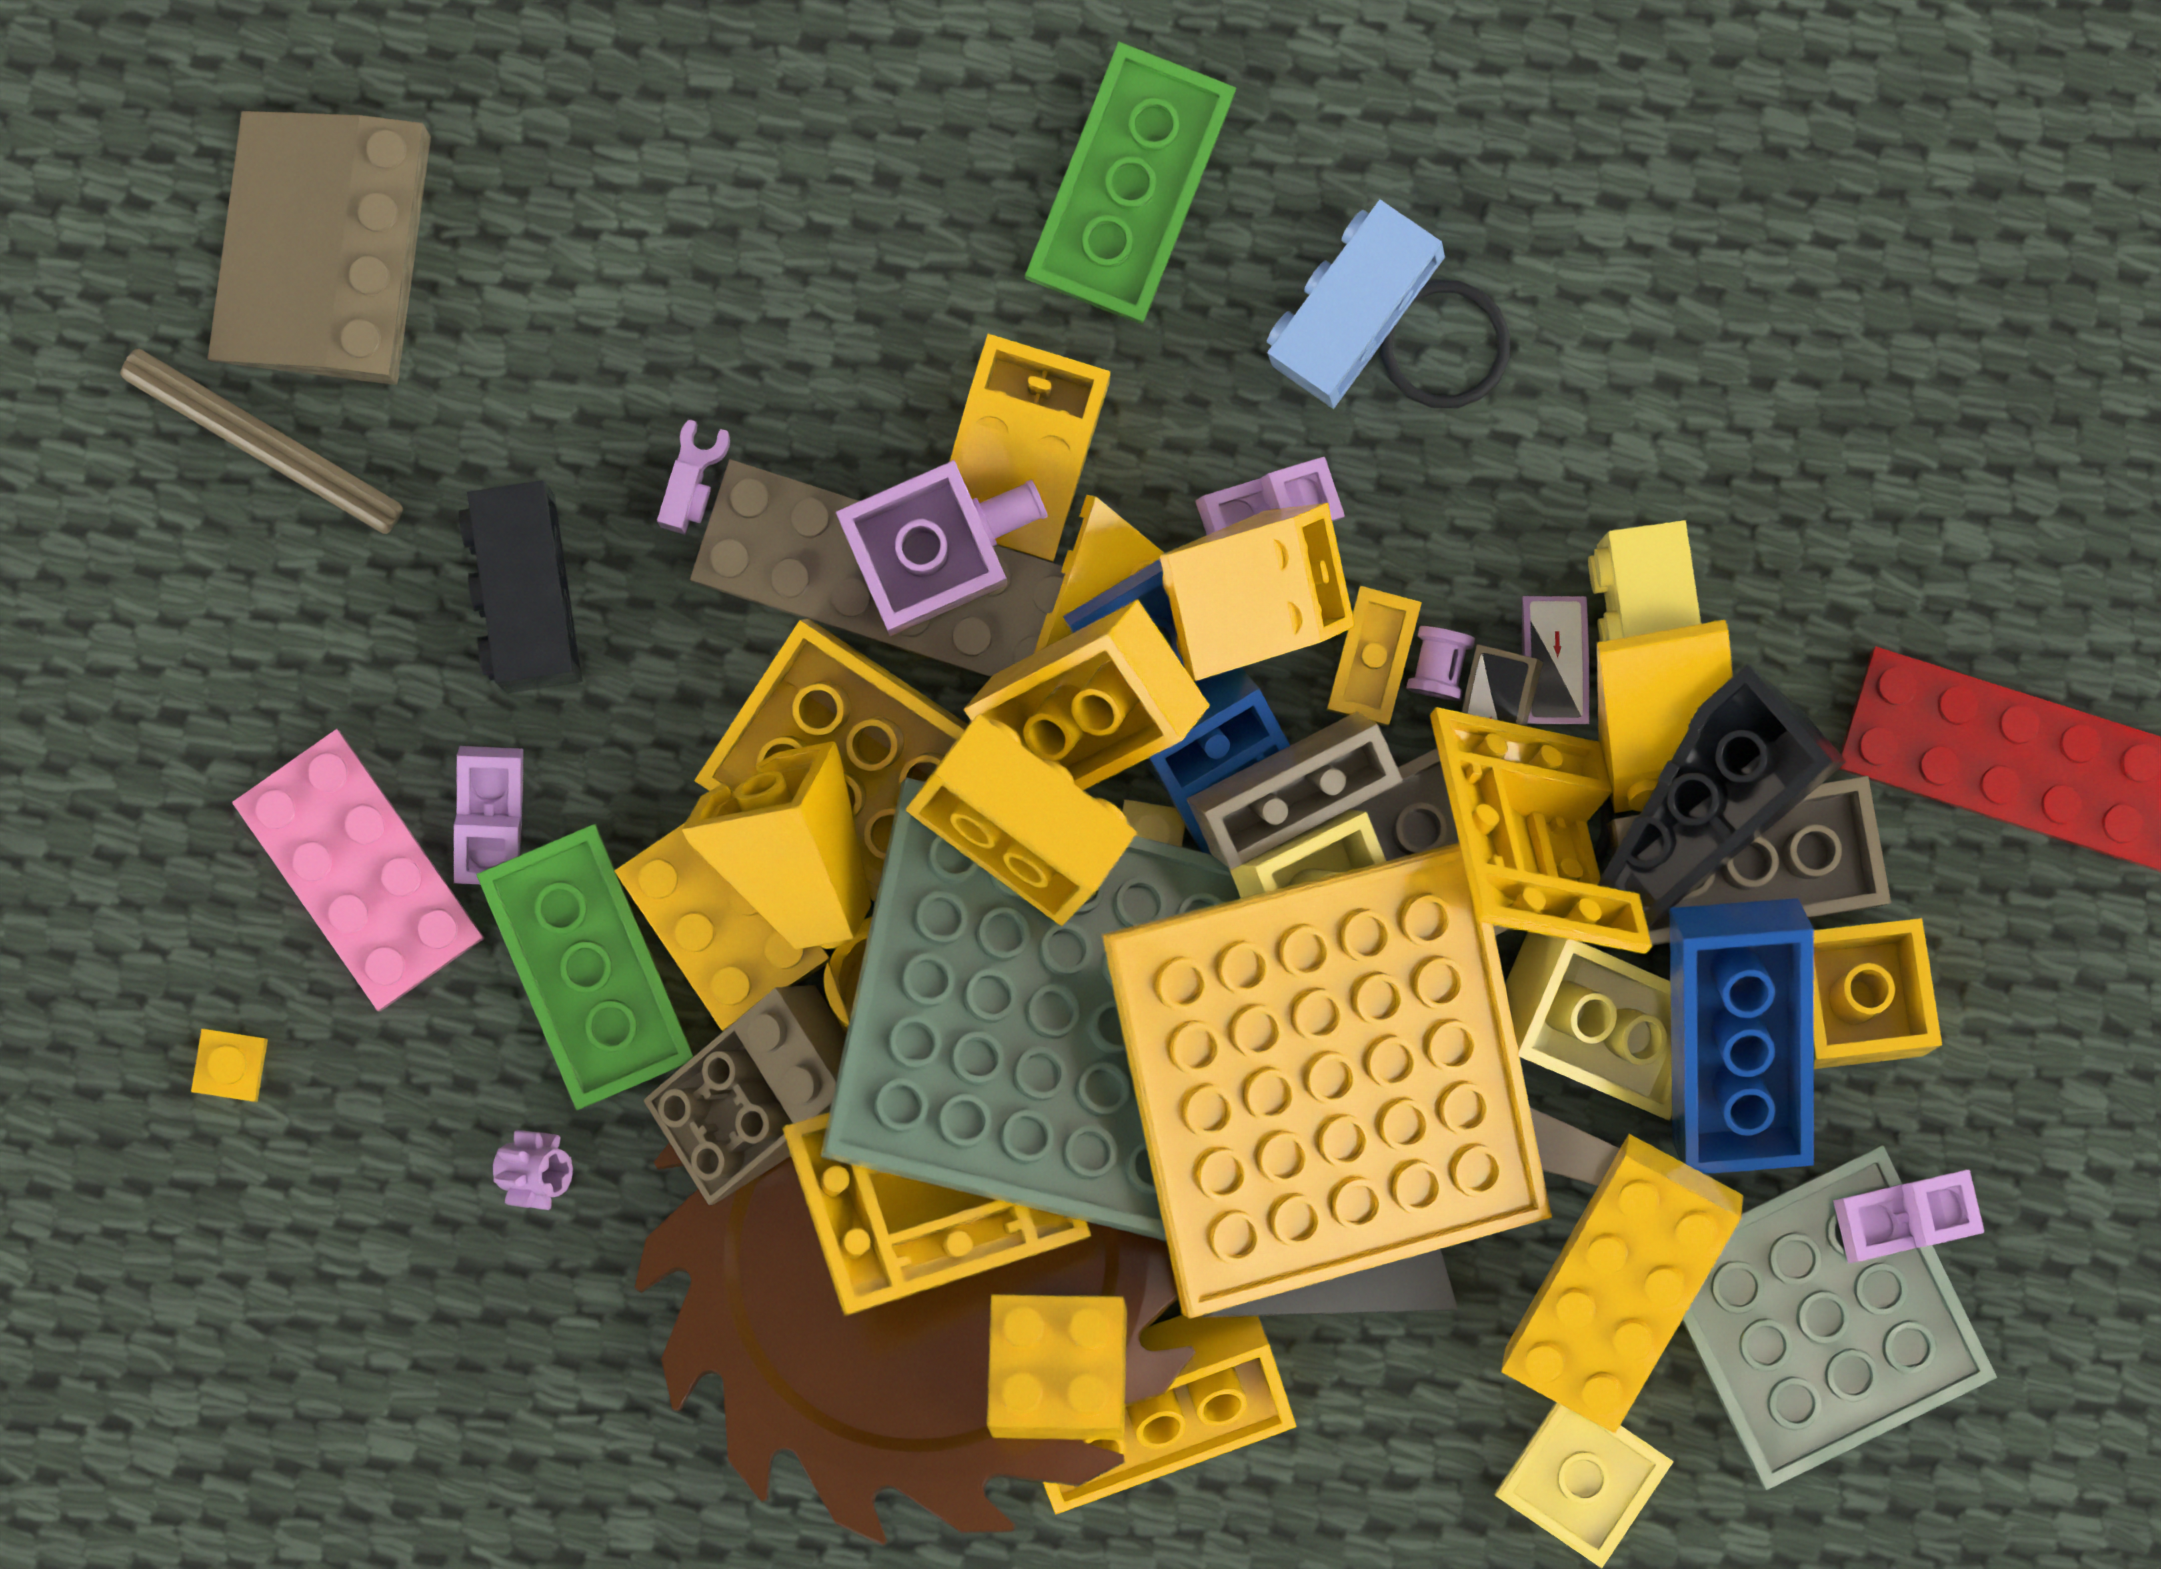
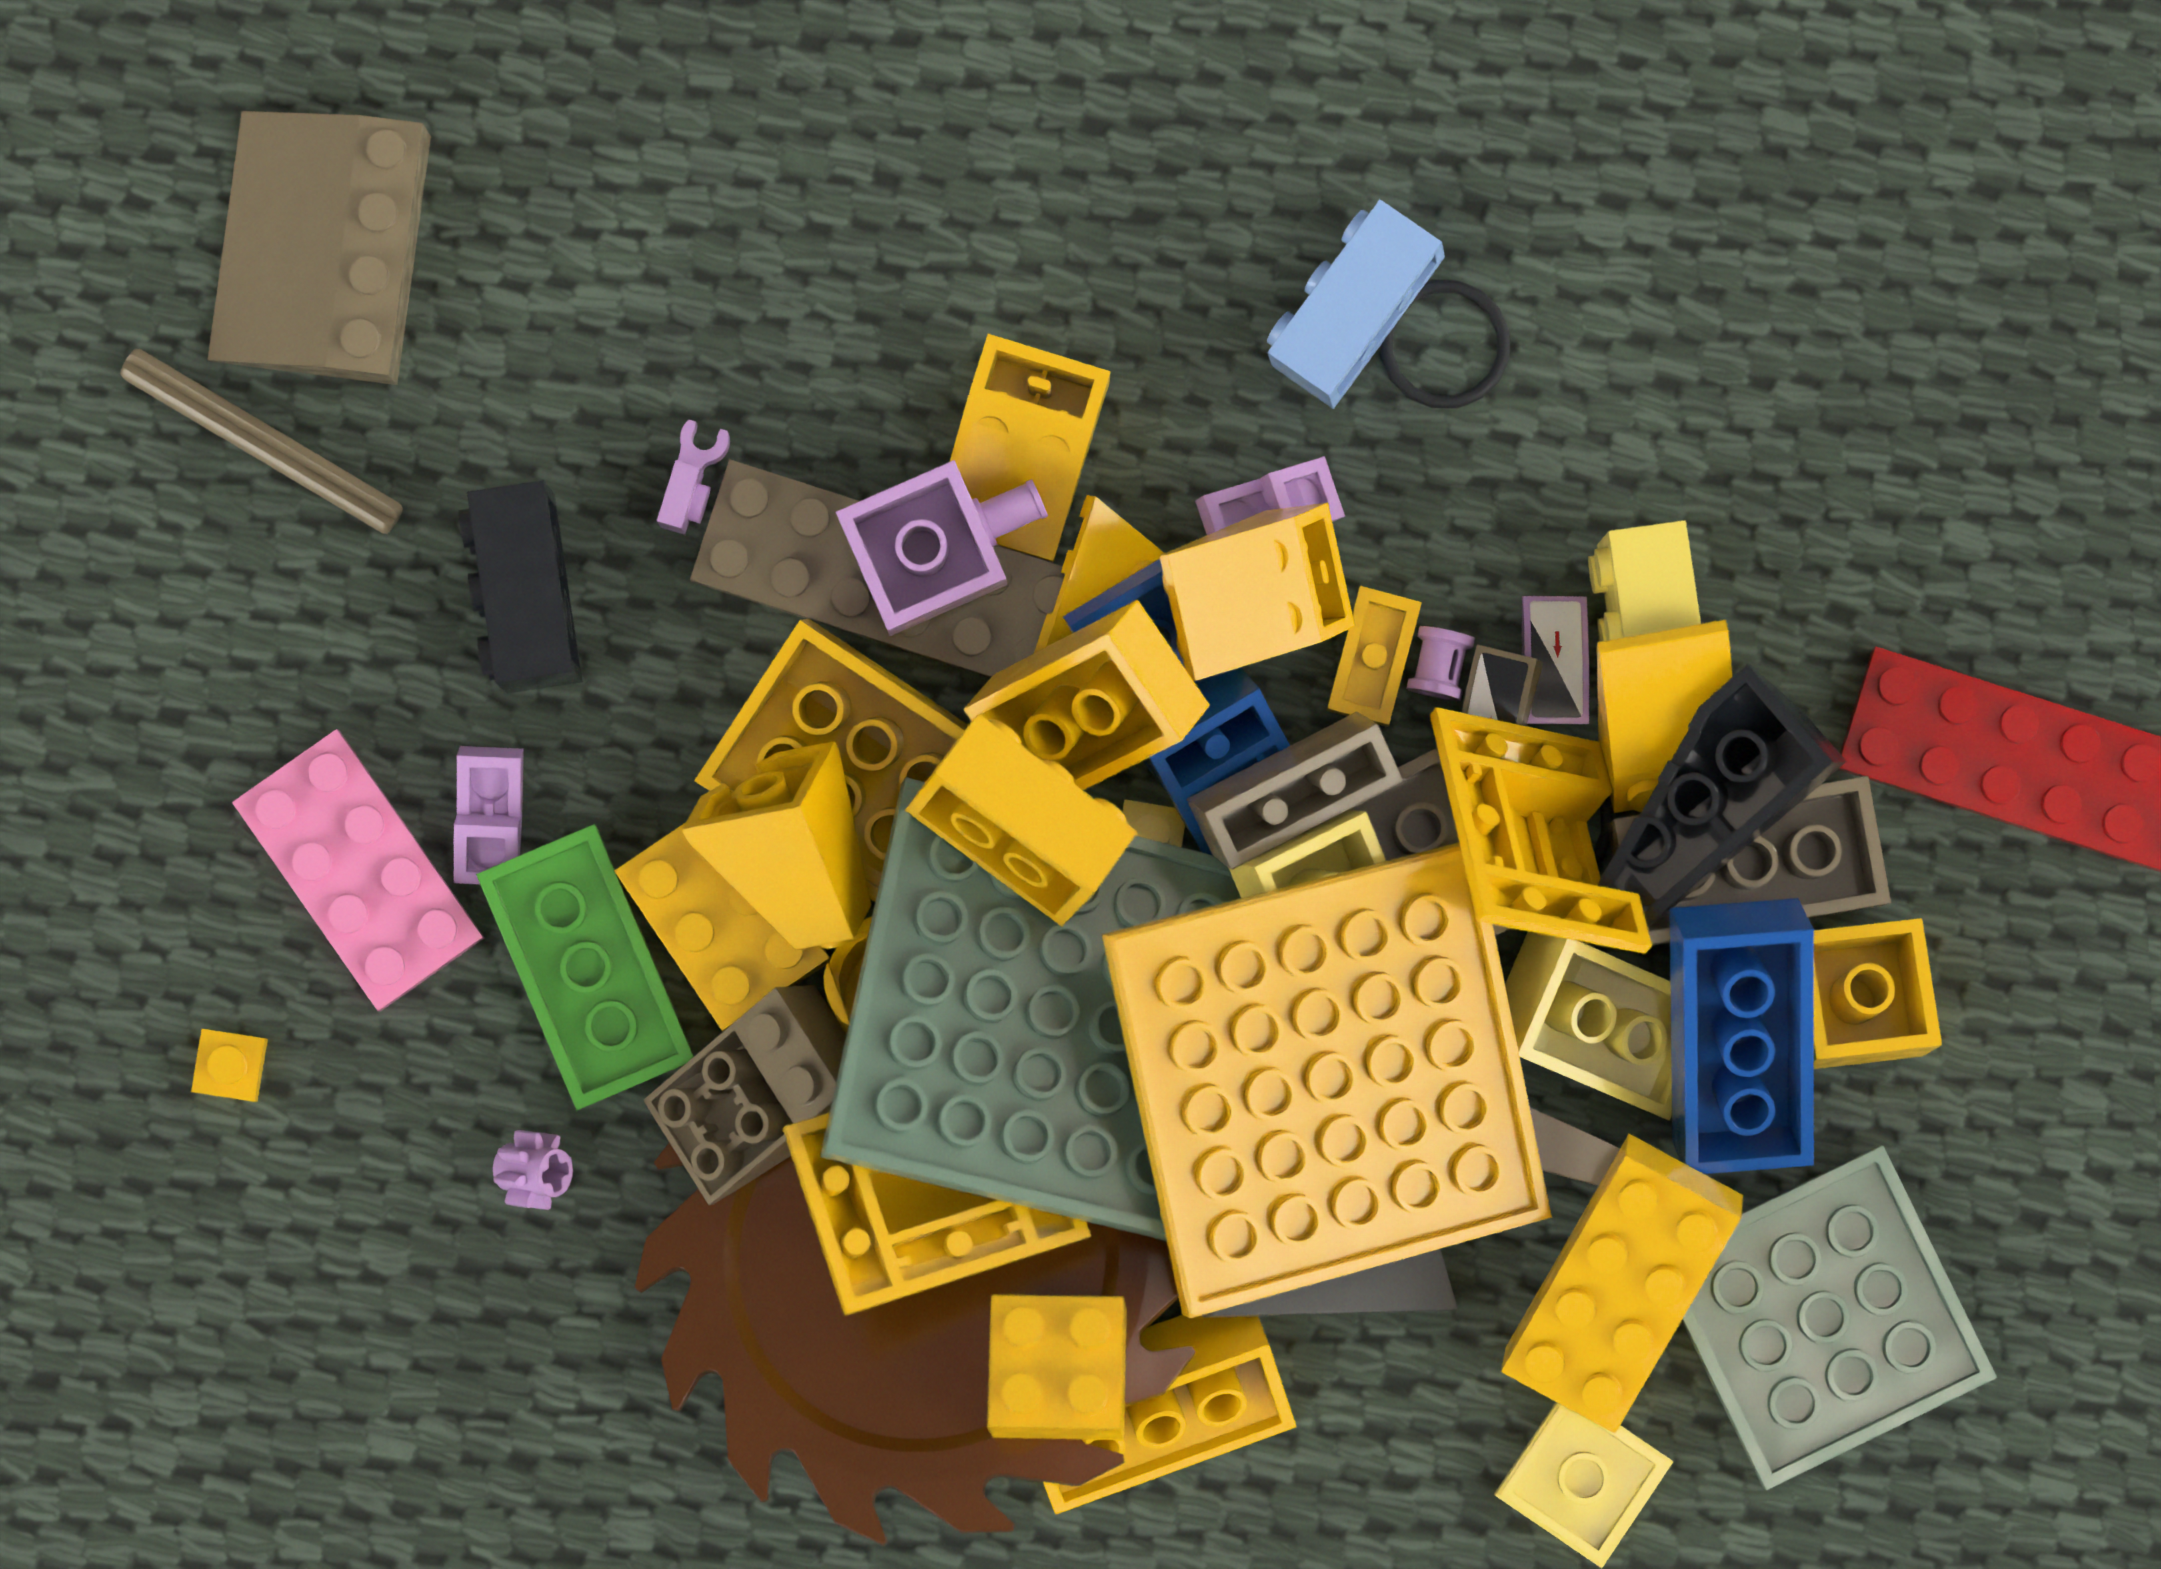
(1130, 183): bright green plate -> none
(1908, 1216): lavender slope -> none

